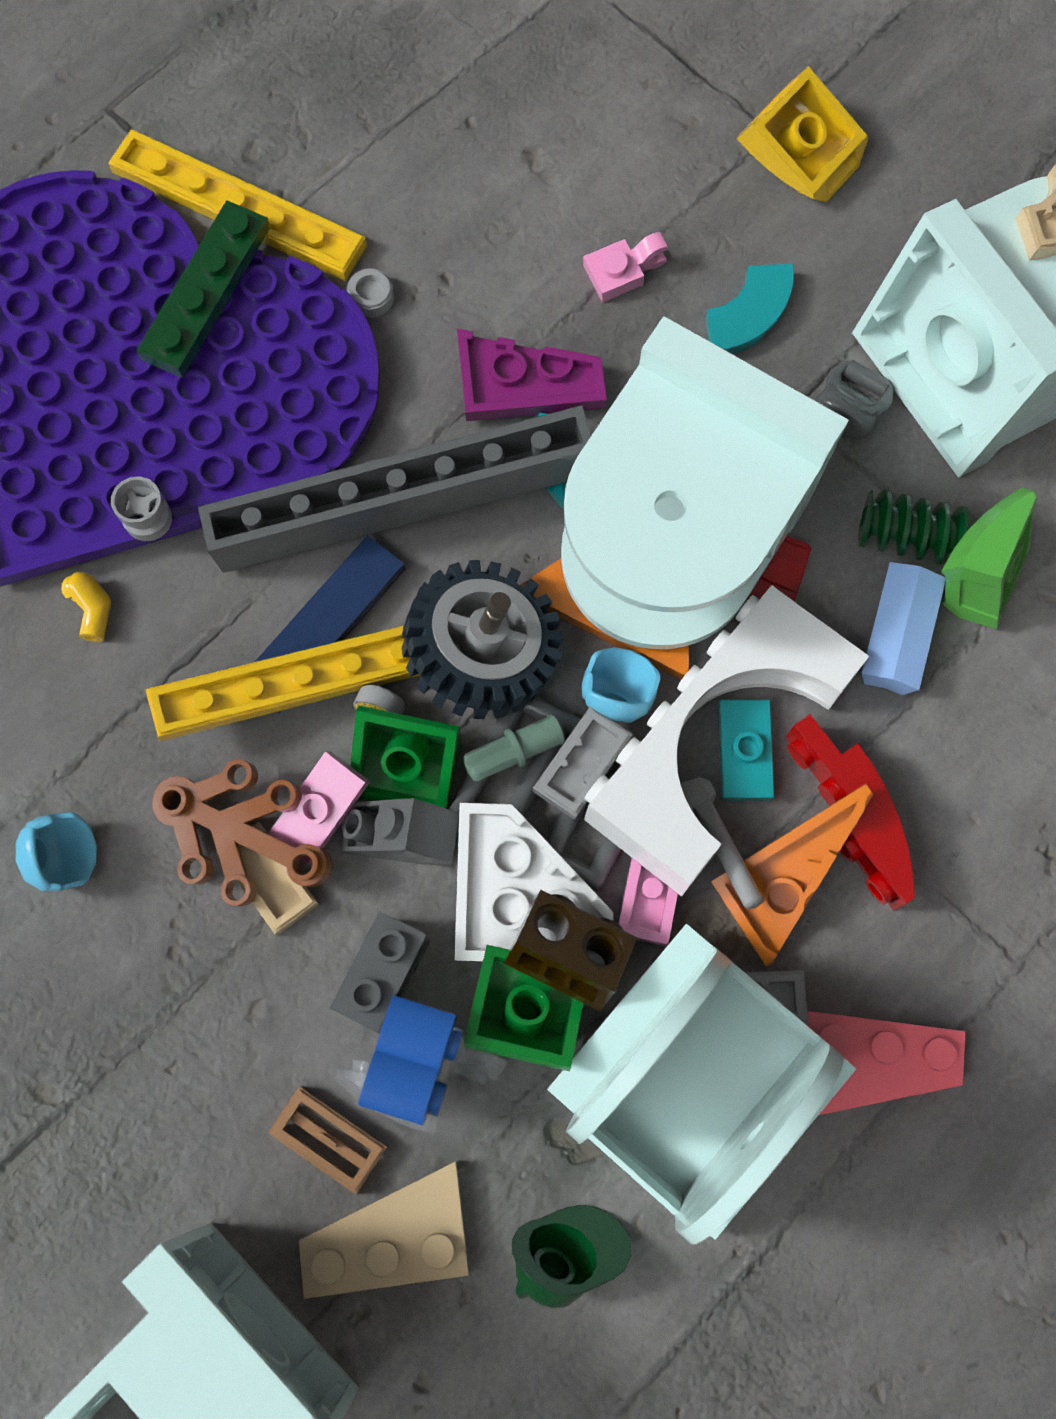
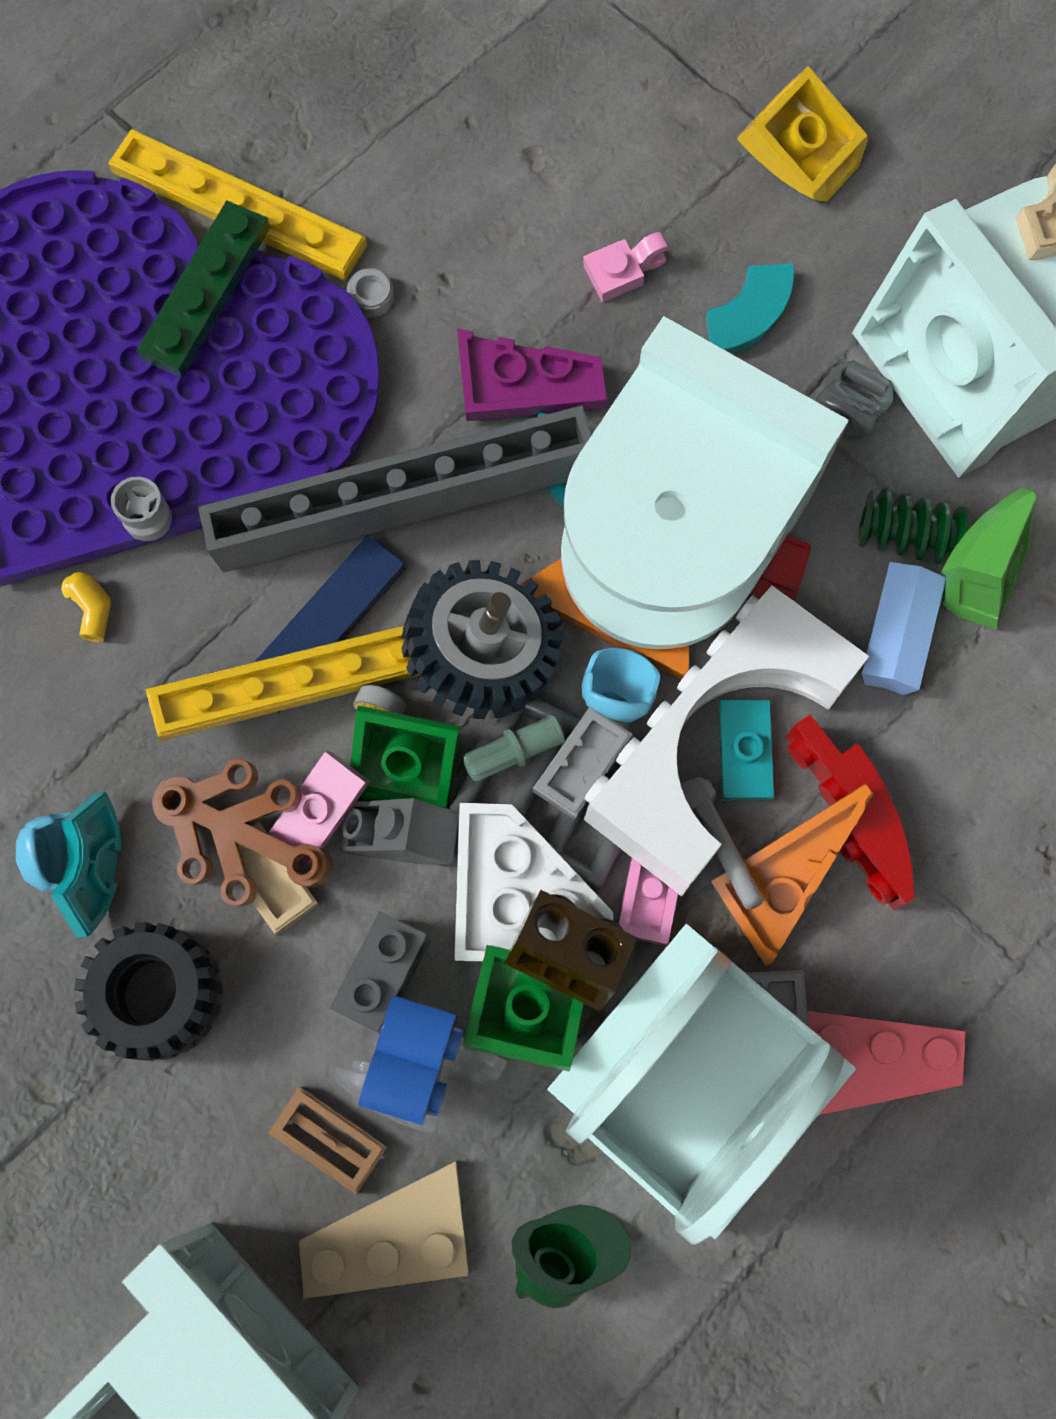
(91, 865): none -> teal tile
(107, 984): none -> black tyre

